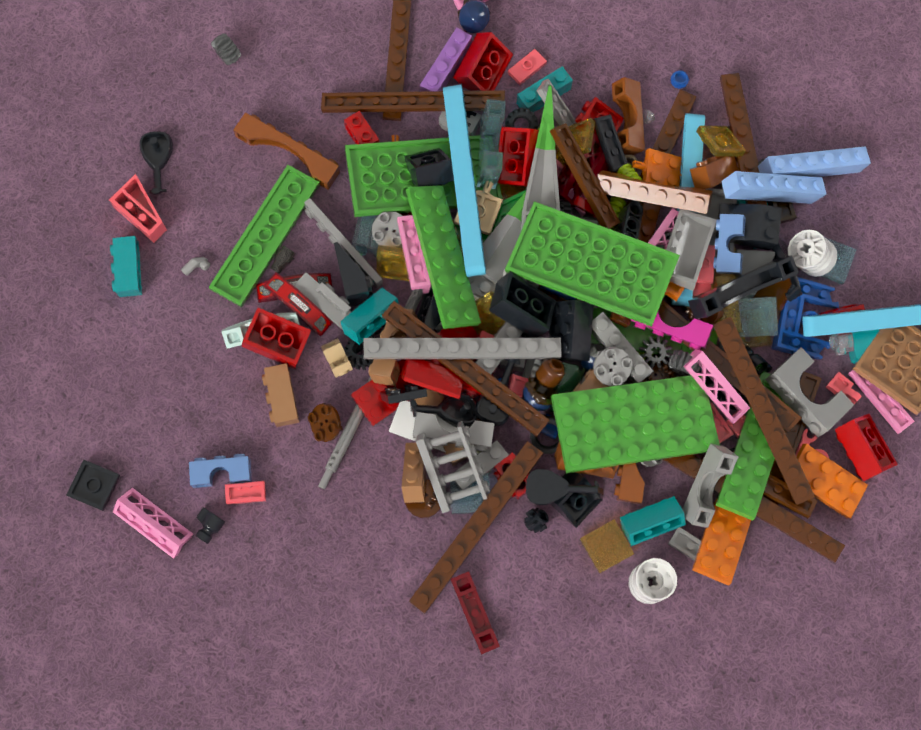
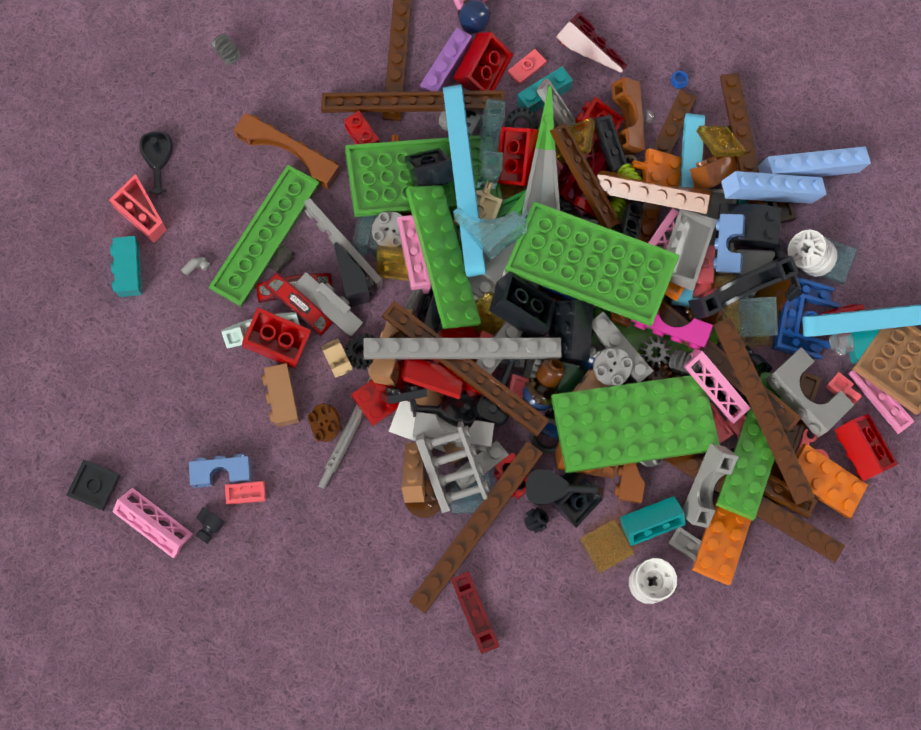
(367, 316): teal brick -> none
(492, 234): none -> clear light blue arch
(579, 37): none -> wedge

